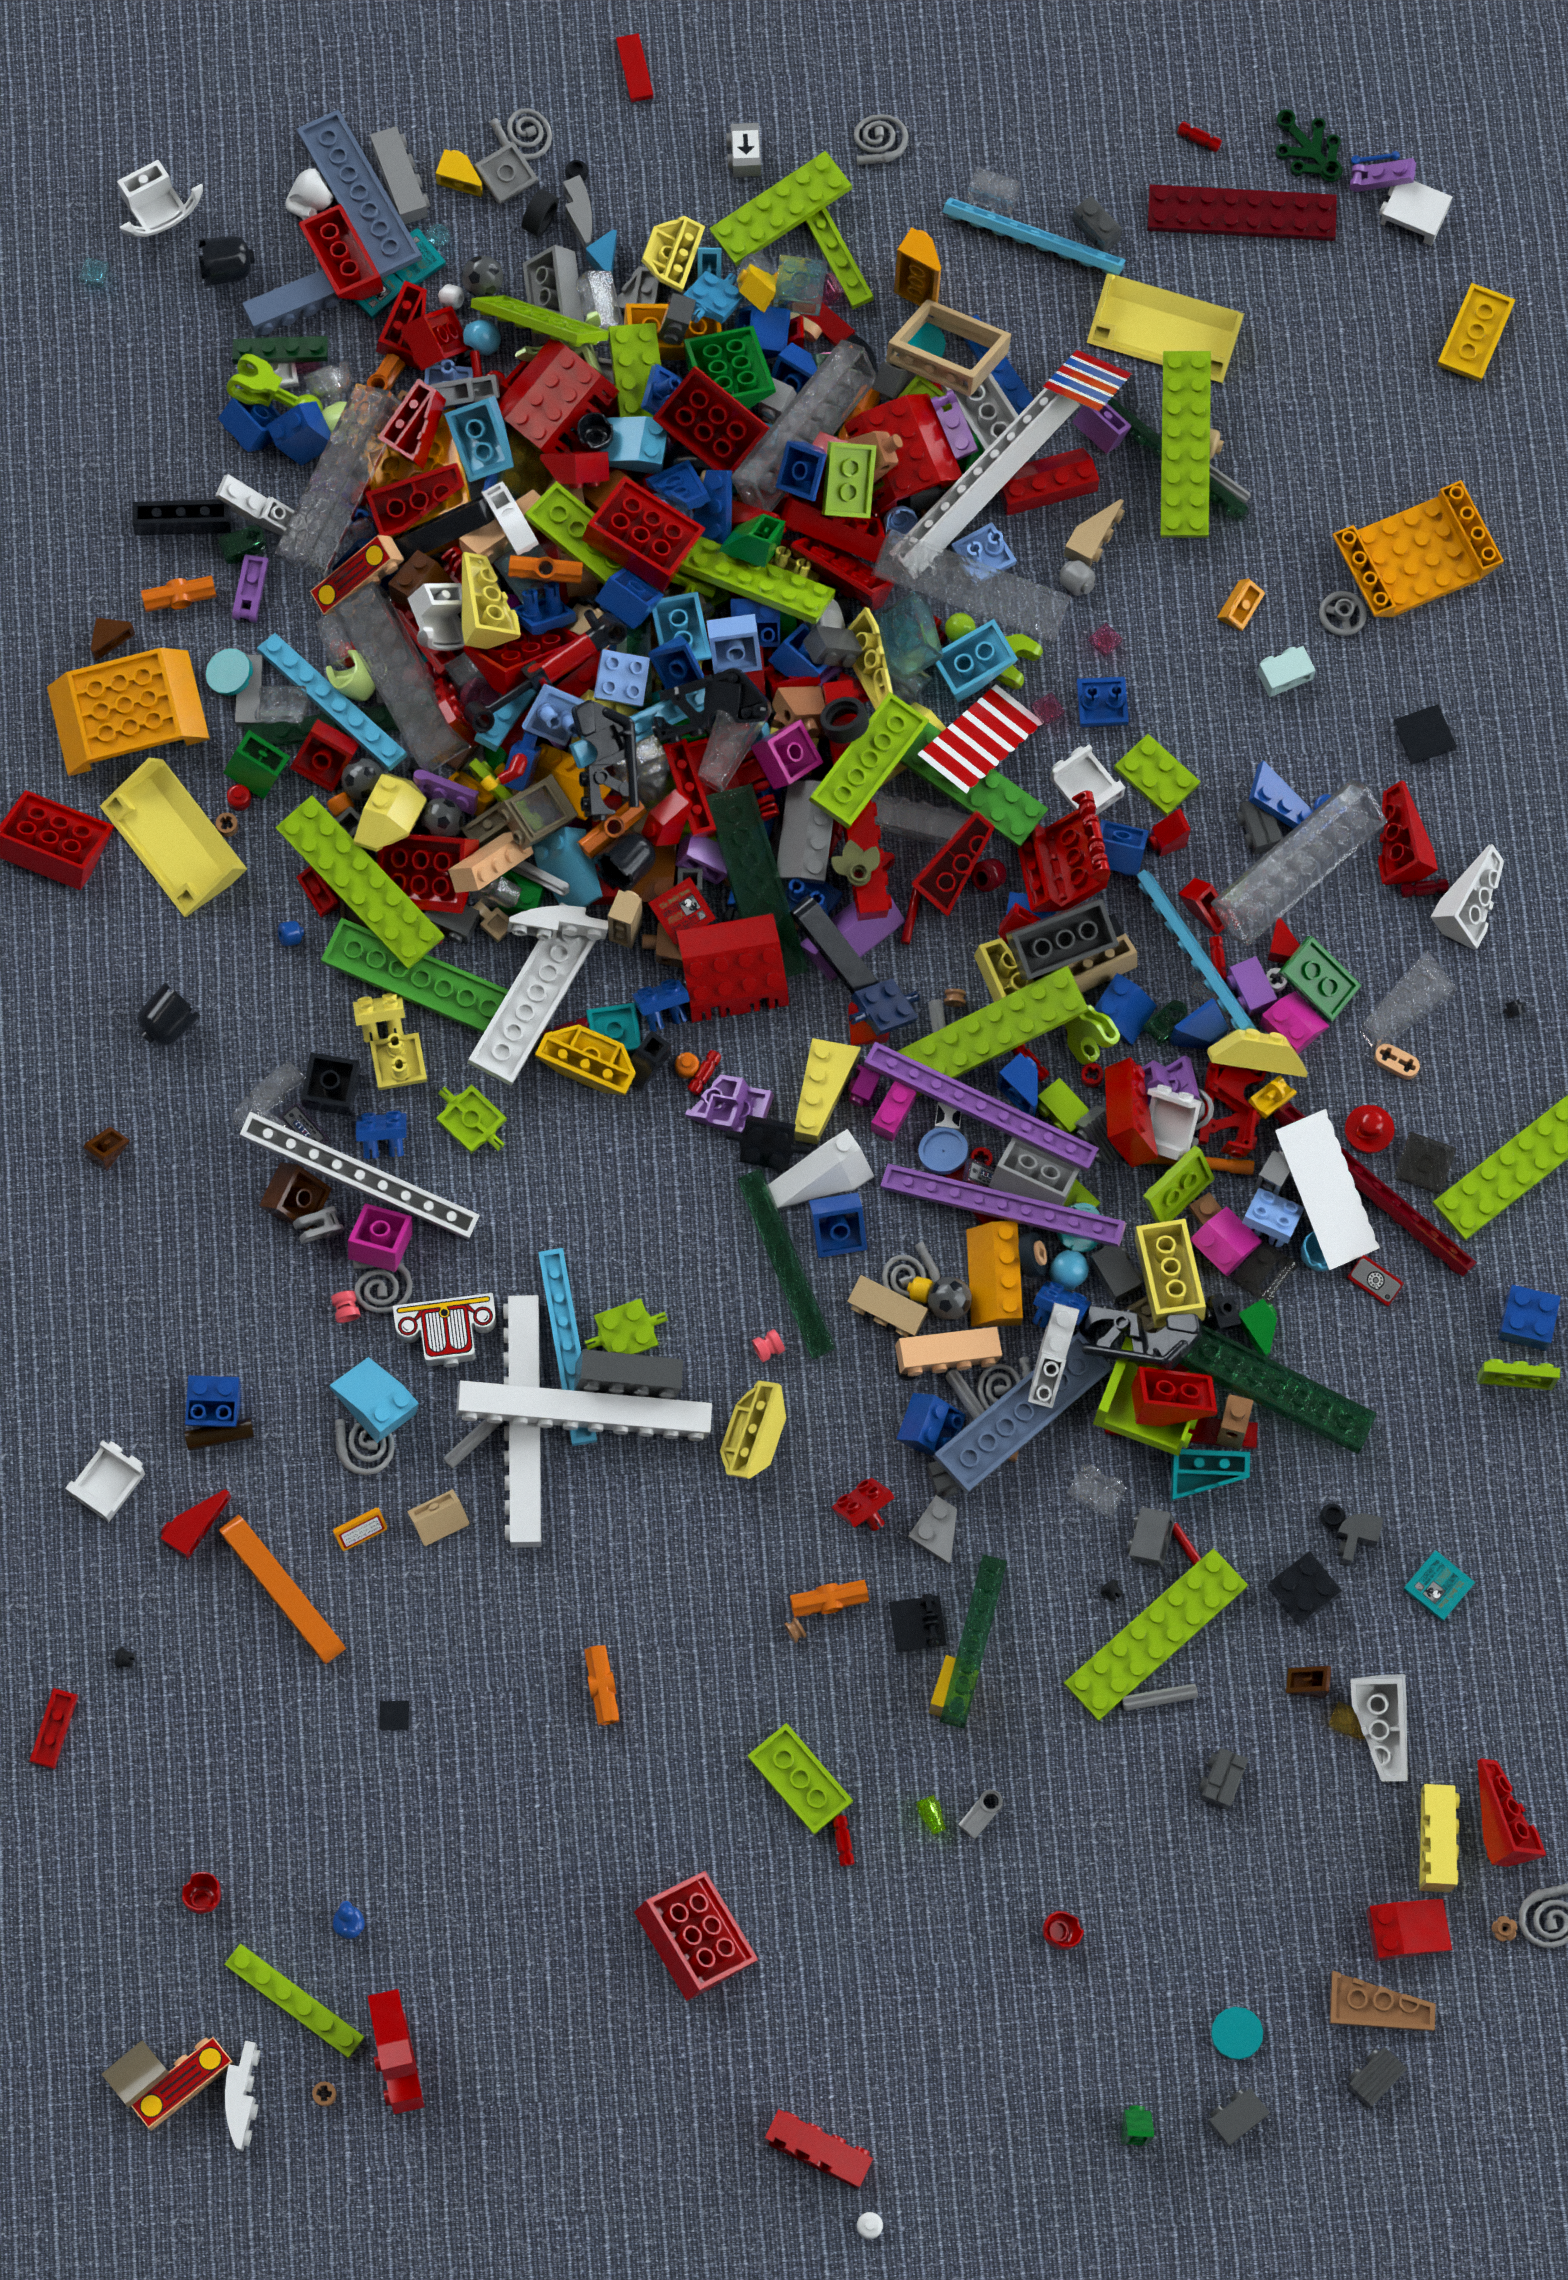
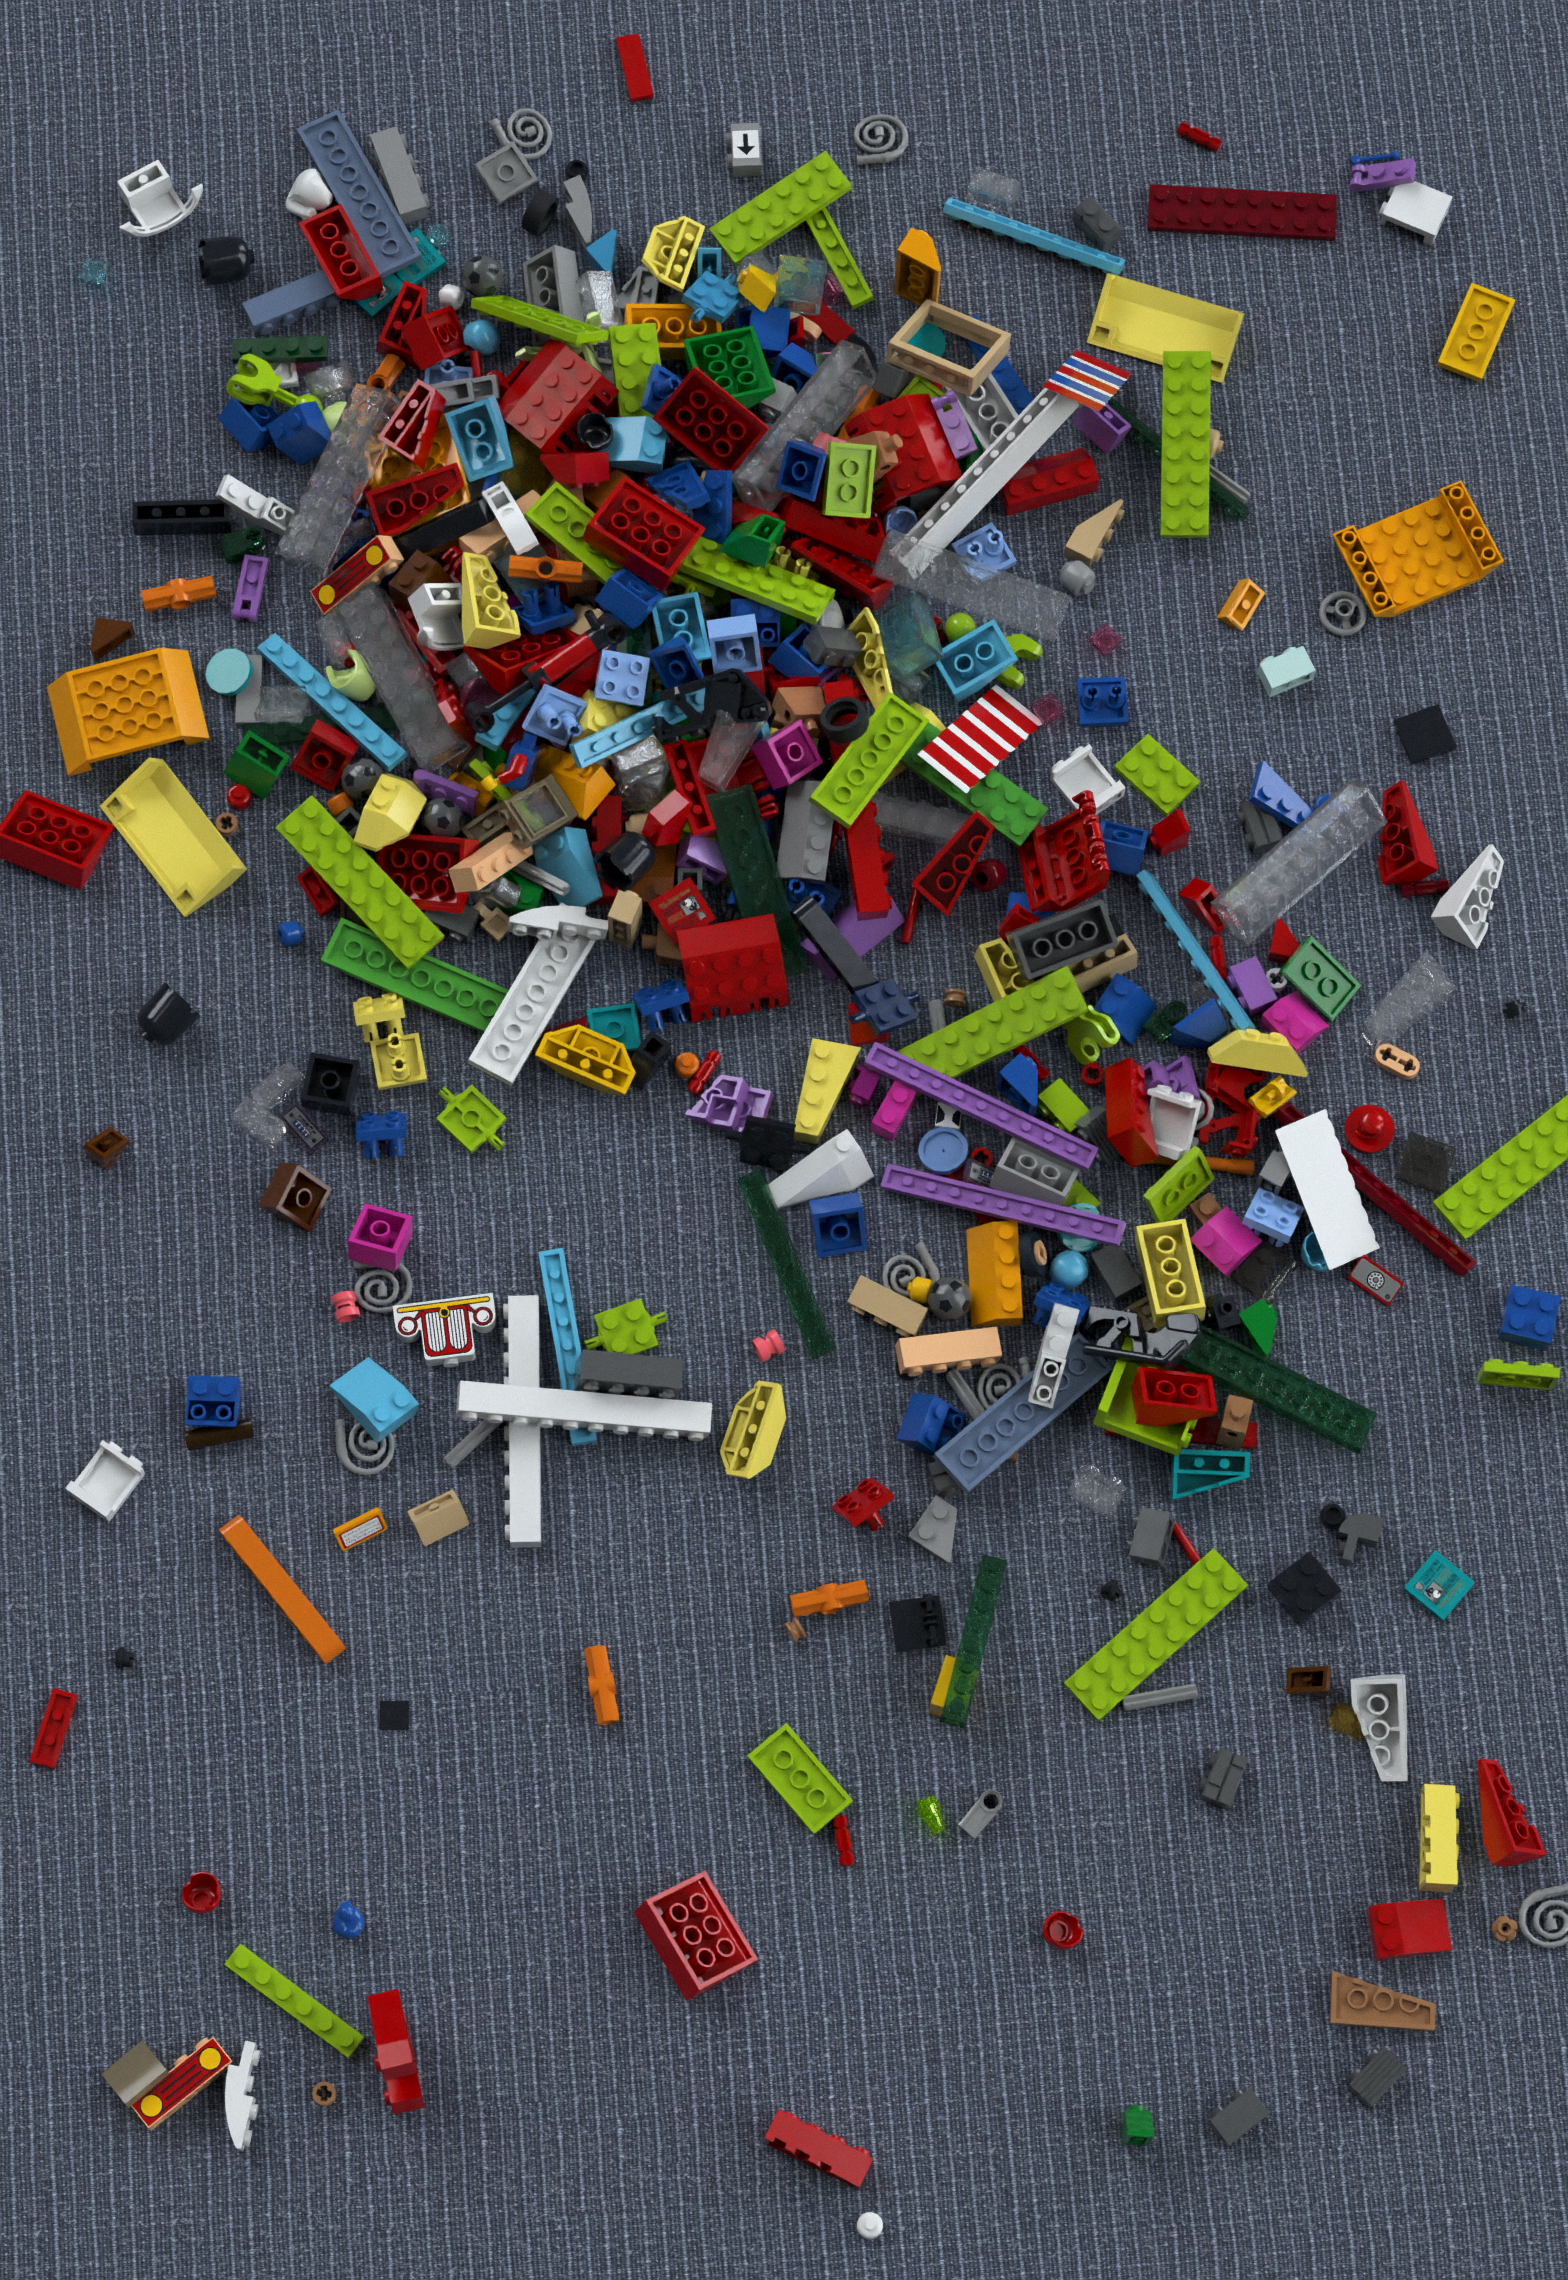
(191, 1526): red slope -> none
(325, 1221): light grey piece -> none
(359, 1175): white brick -> none
(458, 173): yellow slope -> none
(600, 837): orange piece -> none
(614, 741): black piece -> none
(676, 319): dark grey brick -> none
(856, 860): olive plate -> none
(1237, 2033): teal tile -> none
(1310, 149): dark green plant -> none

